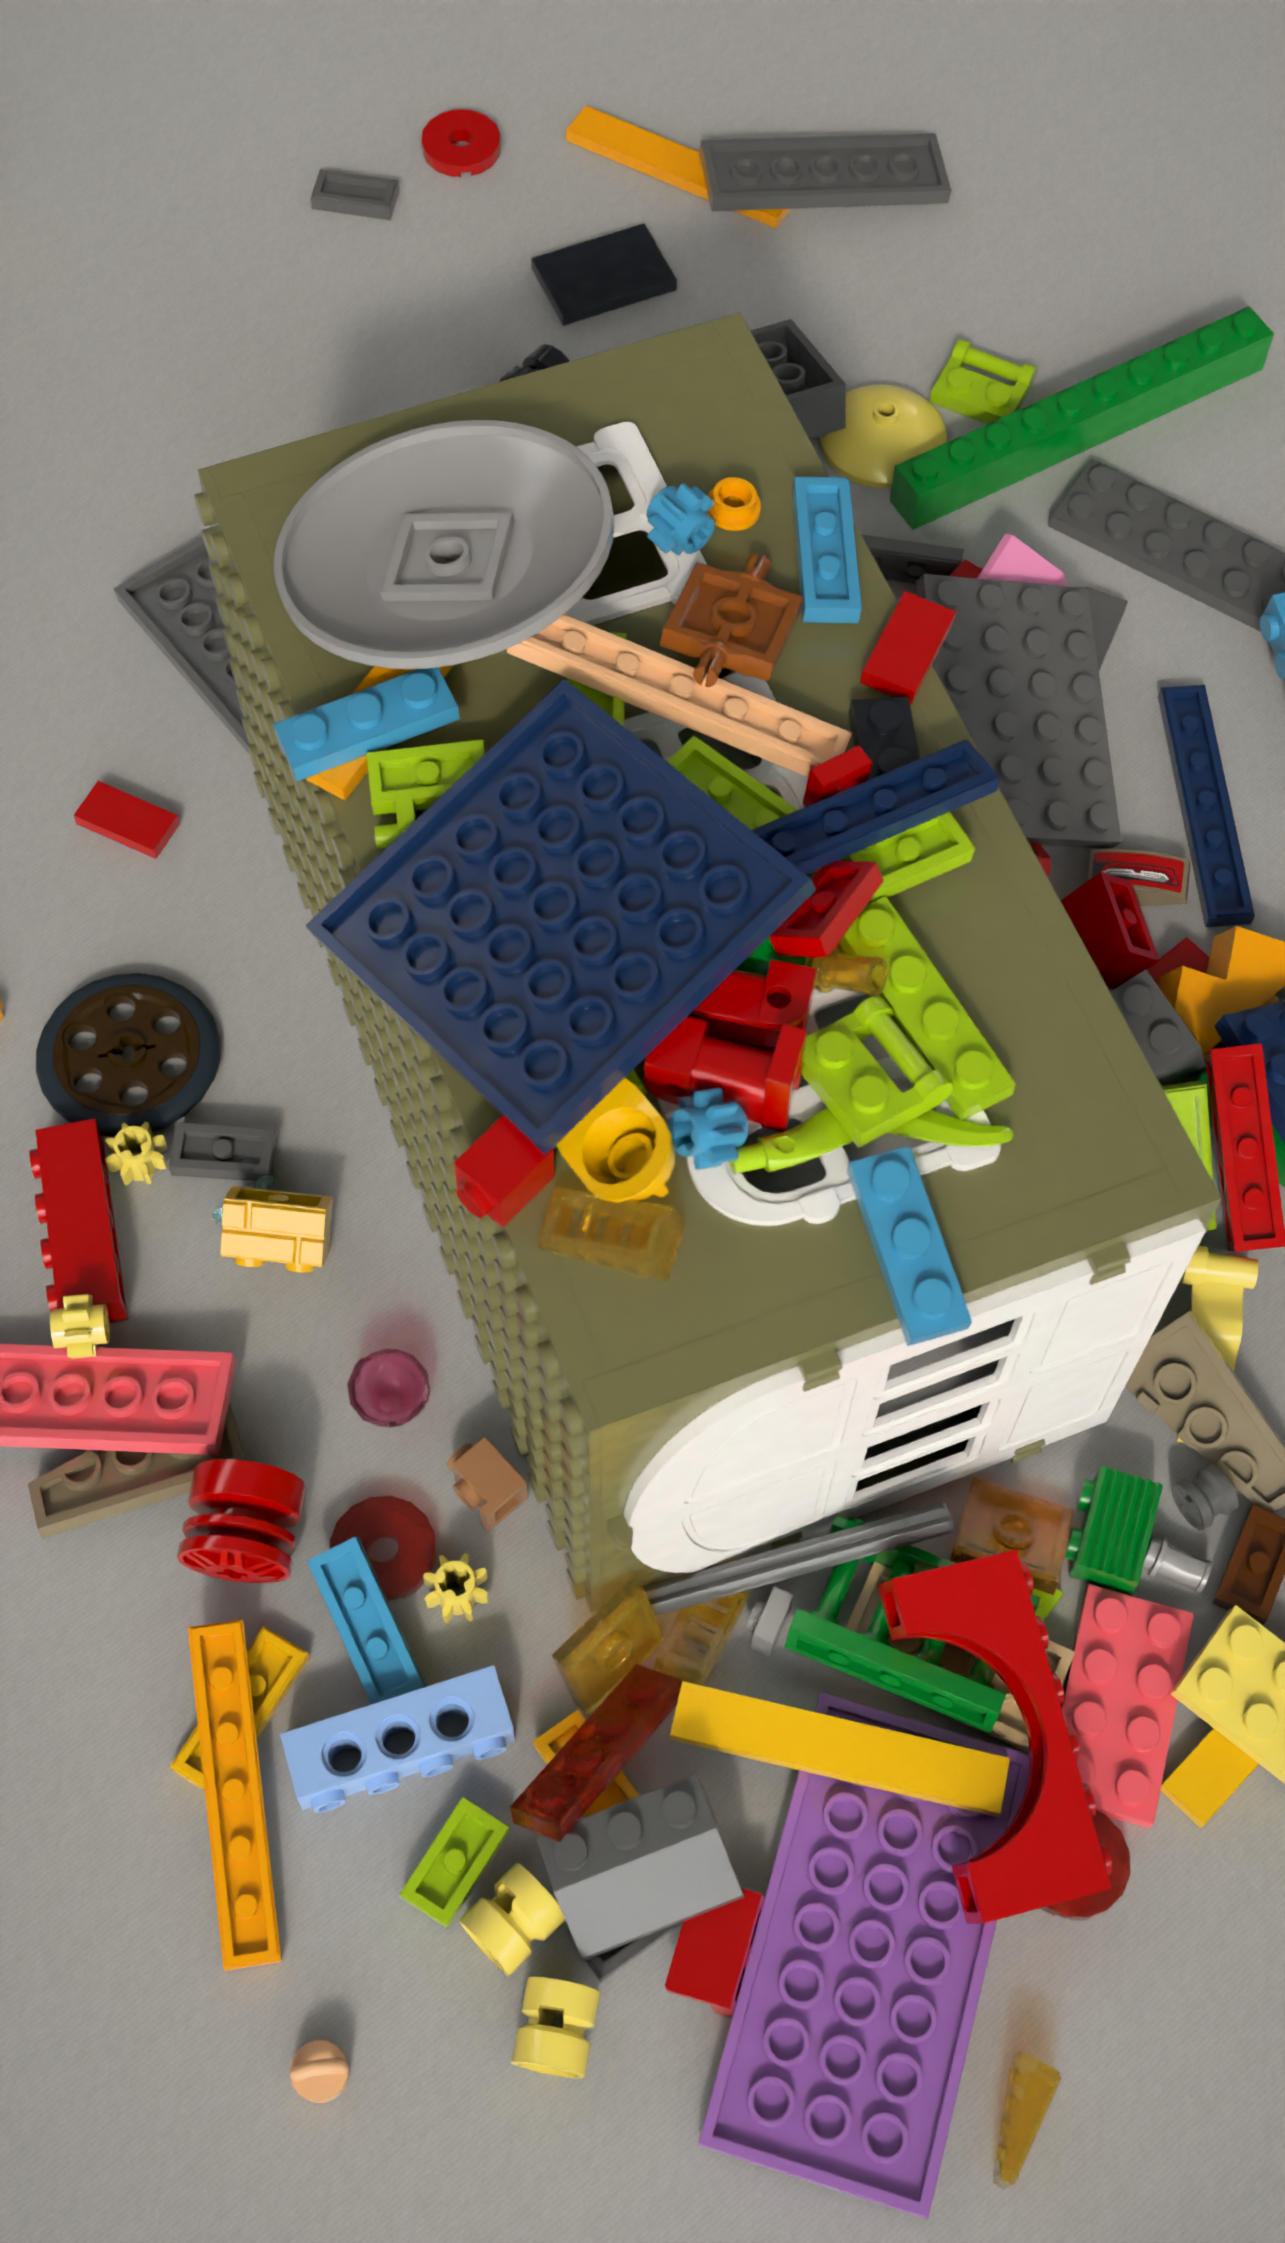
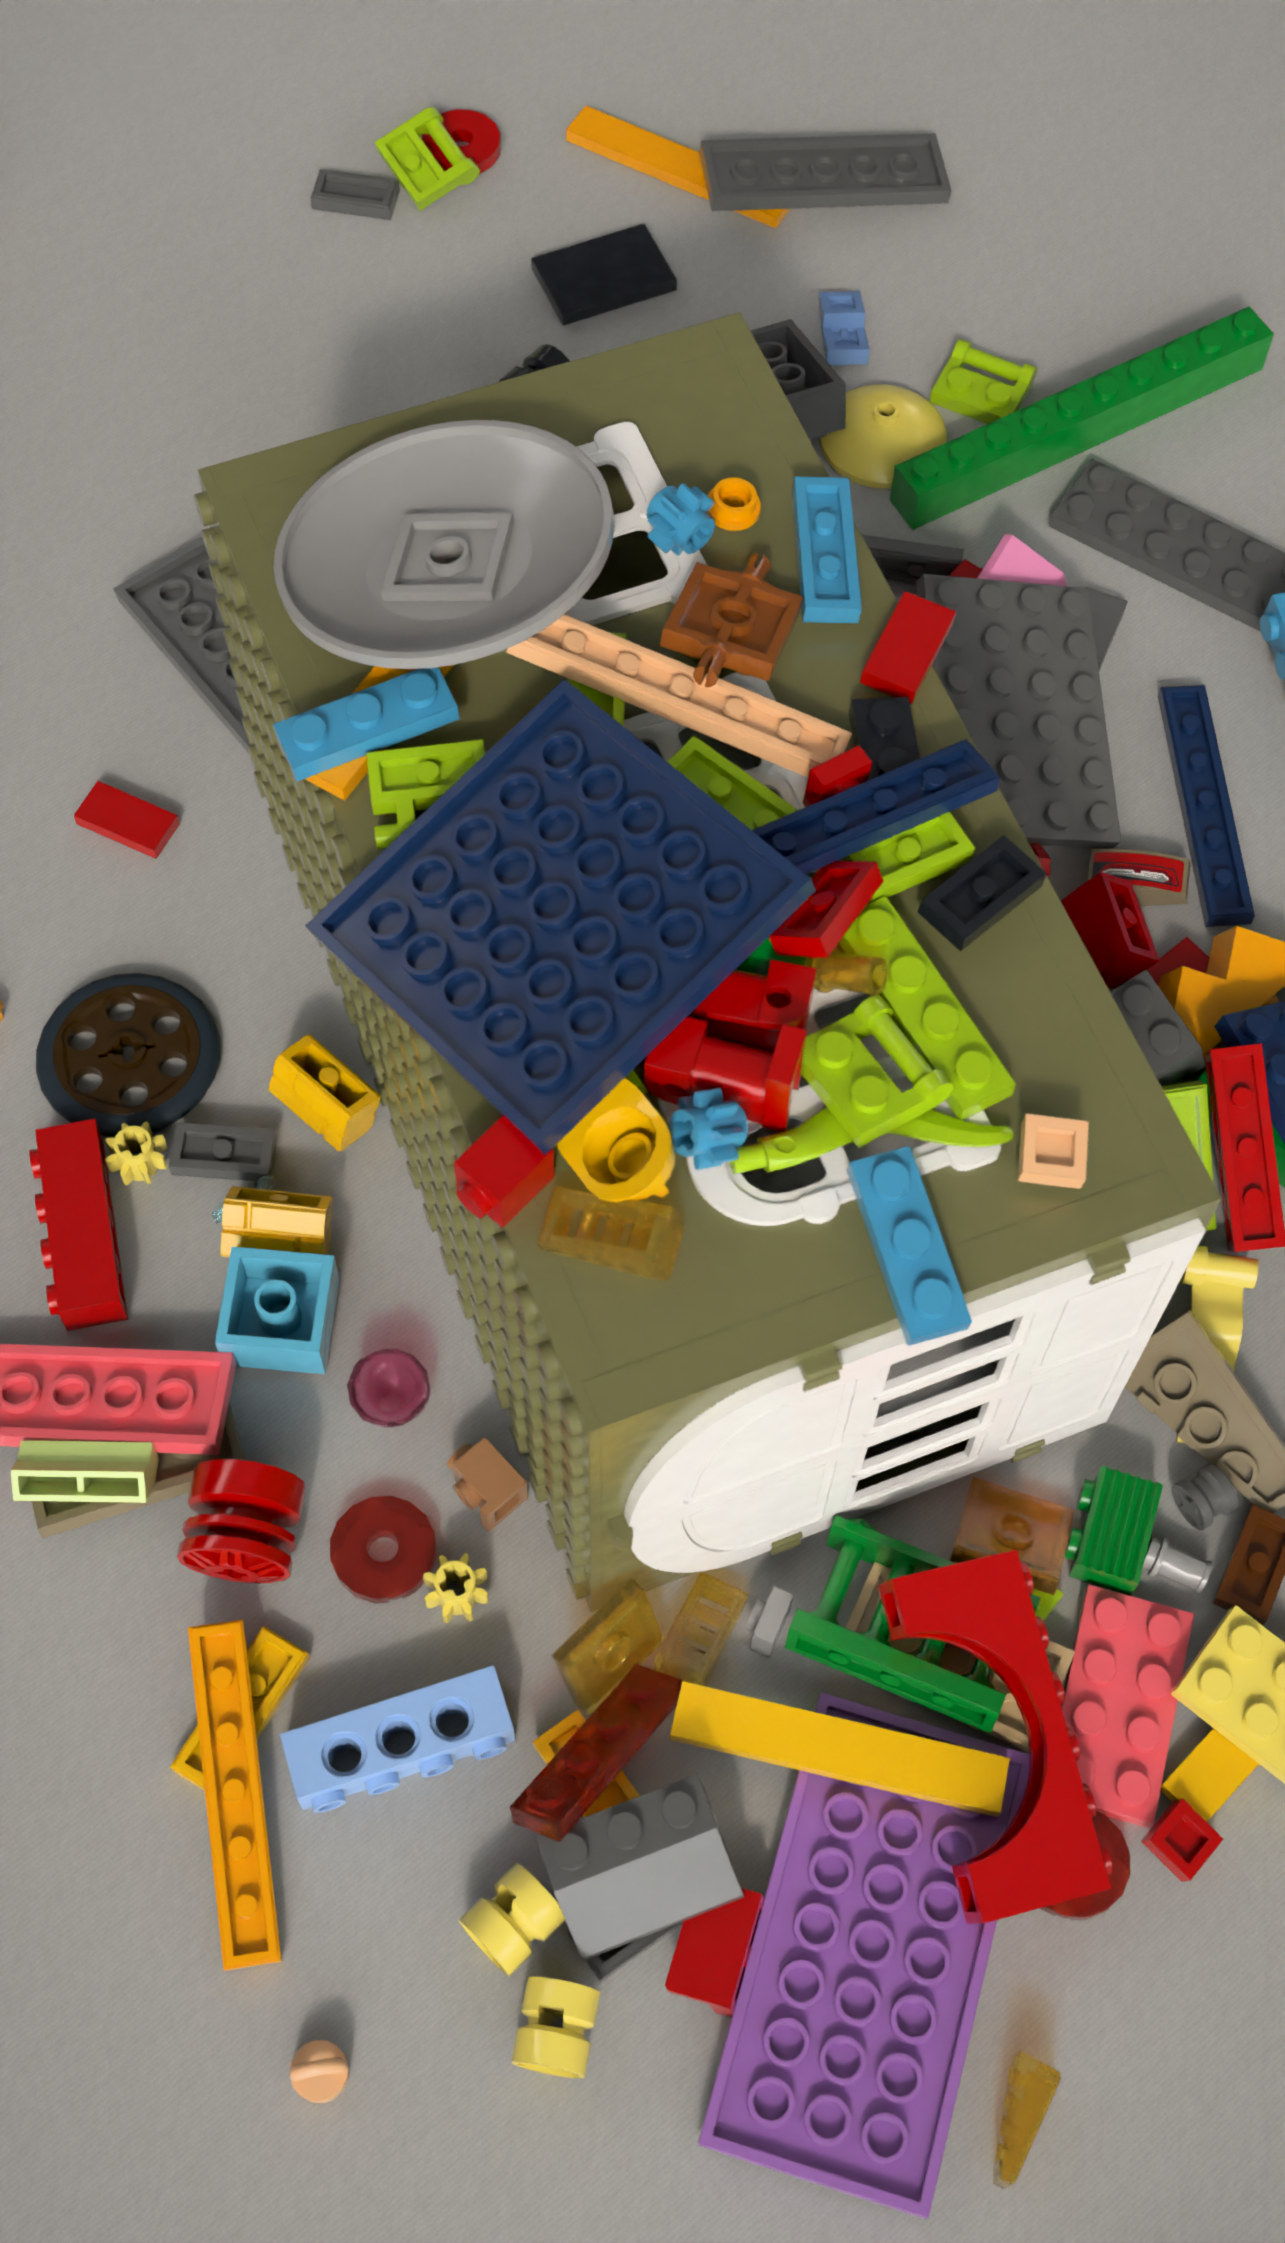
(79, 1326): light yellow gear -> none
(84, 1471): none -> yellowish green piece
(278, 1309): none -> medium azure brick
(324, 1092): none -> yellow brick
(366, 1621): dark azure plate -> none
(416, 166): none -> lime plate
(454, 1862): lime plate -> none
(800, 1558): dark grey axle -> none
(843, 328): none -> medium blue slope
(981, 893): none -> black plate
(1053, 1151): none -> light nougat plate
(1182, 1840): none -> red plate

